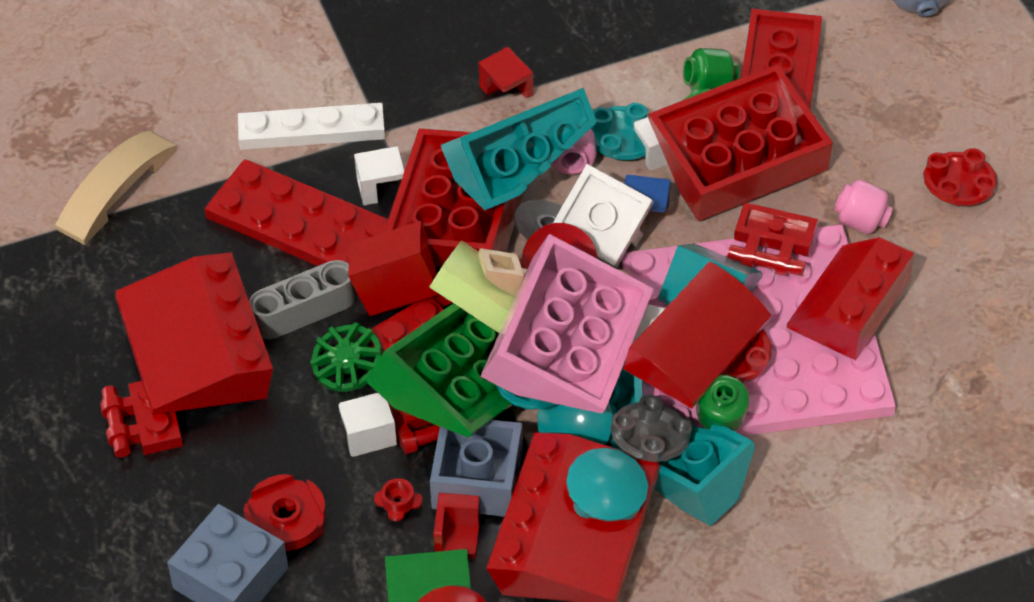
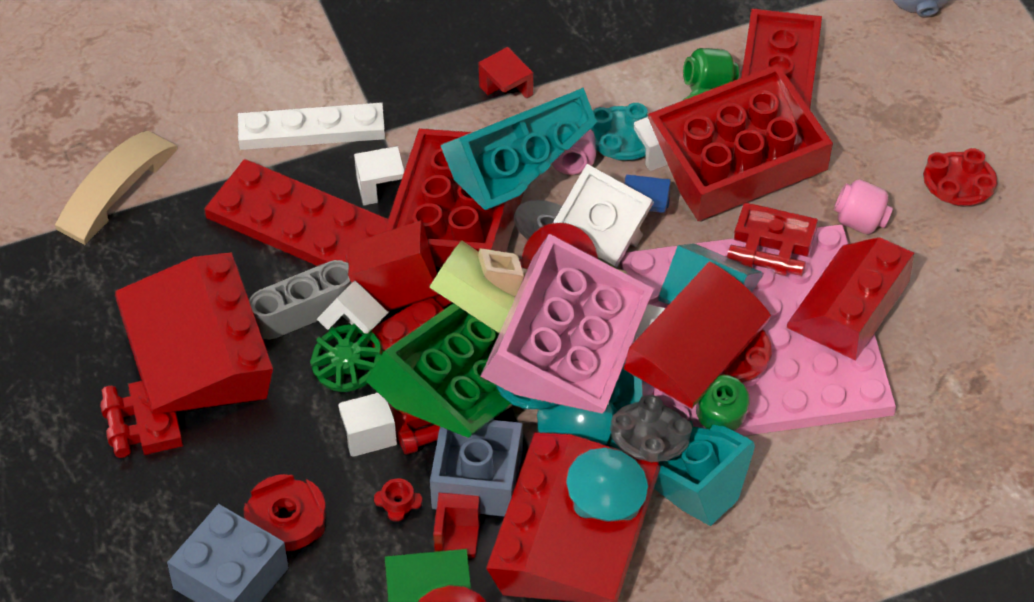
(356, 307): none -> white panel

